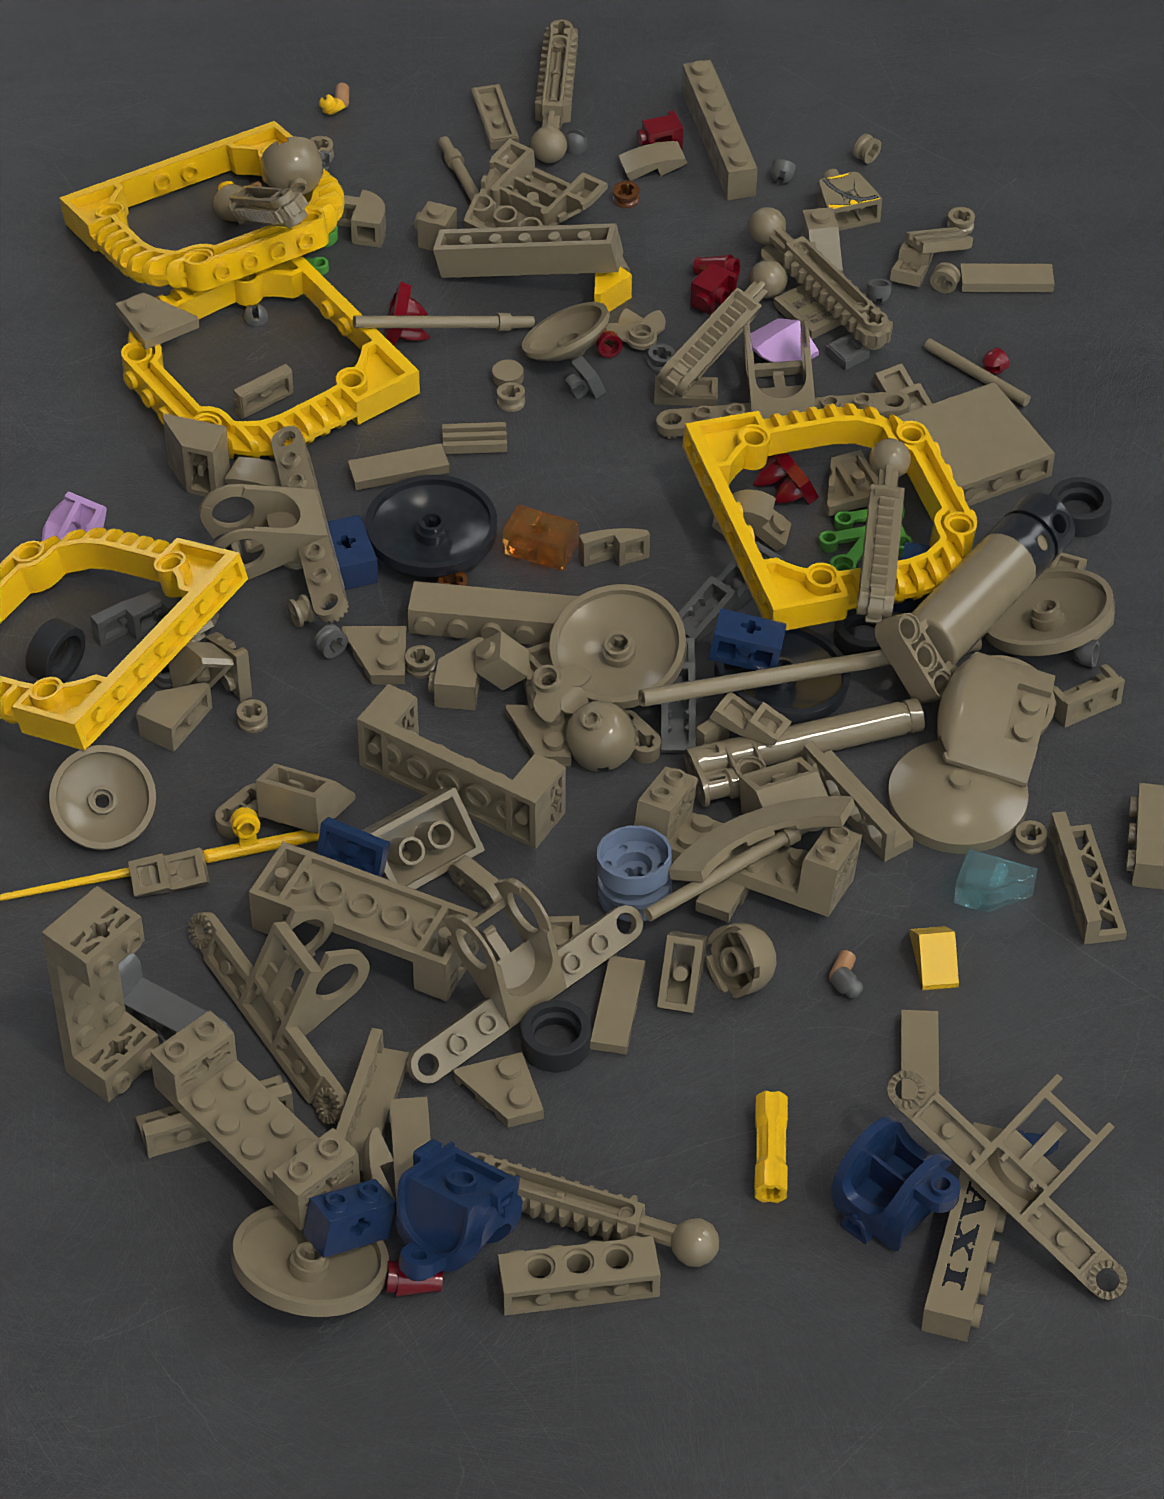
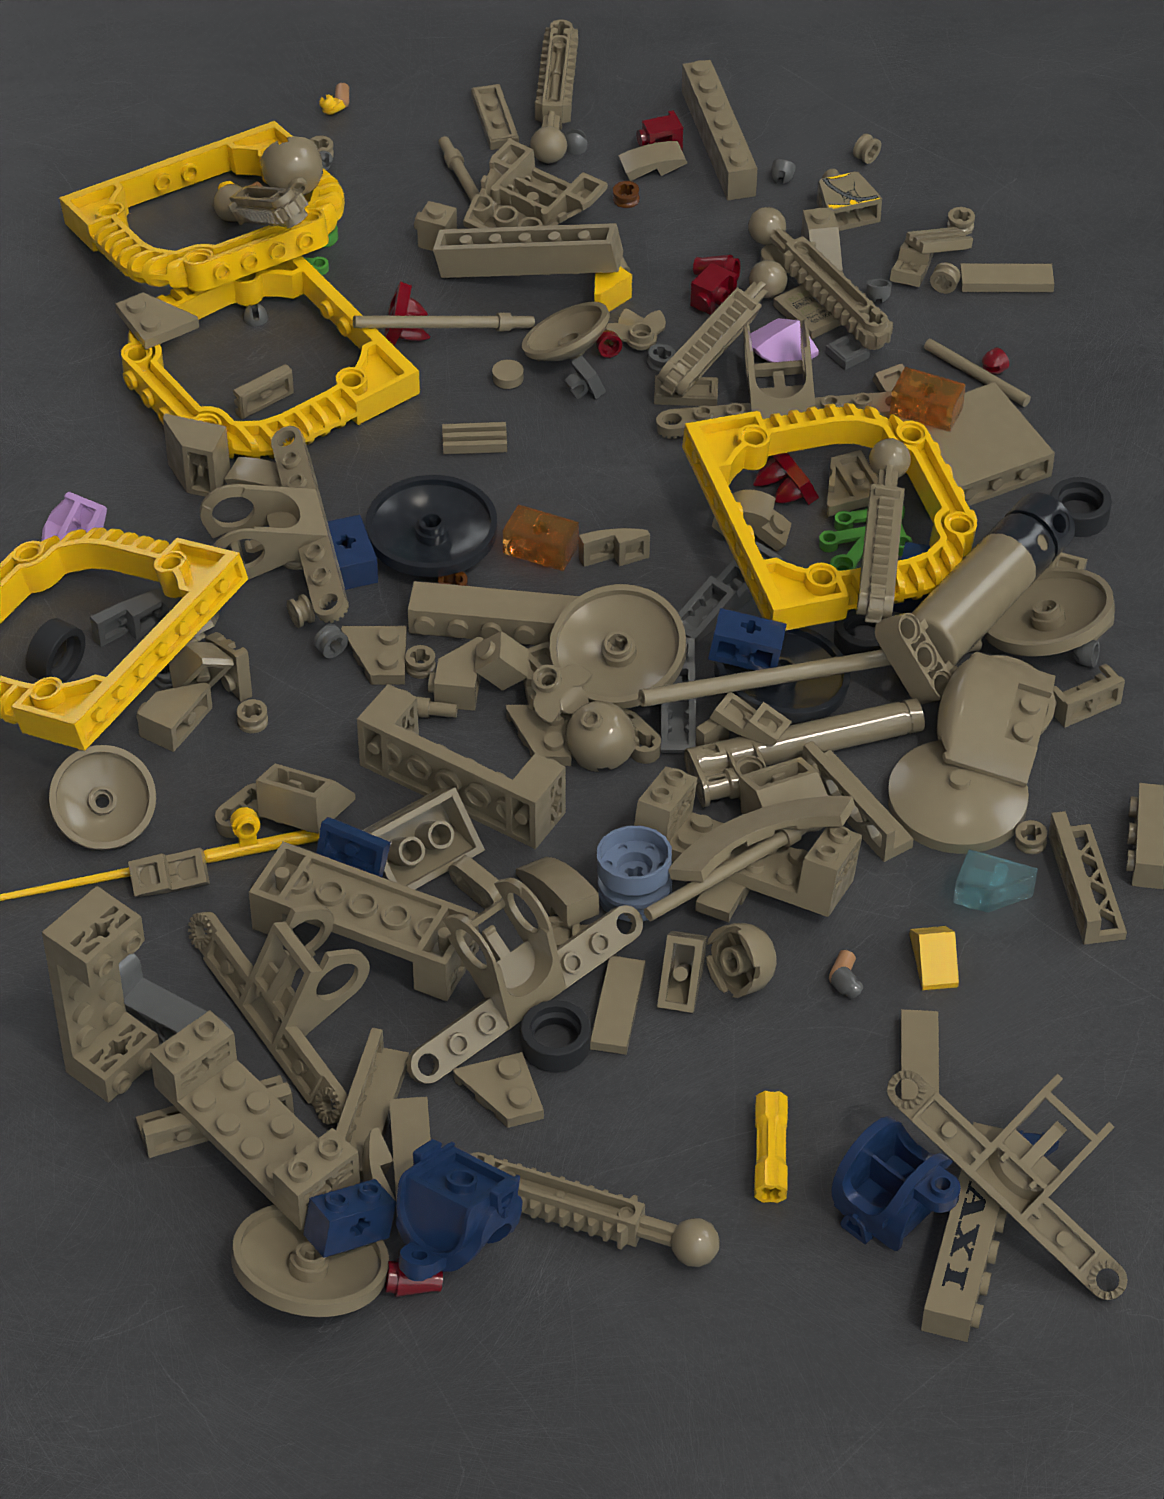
(366, 218): dark tan brick -> none
(397, 466): dark tan tile -> none
(427, 708): none -> dark tan bar
(514, 403): dark tan bush -> none
(560, 889): none -> dark tan slope
(564, 1289): dark tan brick -> none
(927, 399): none -> clear orange brick

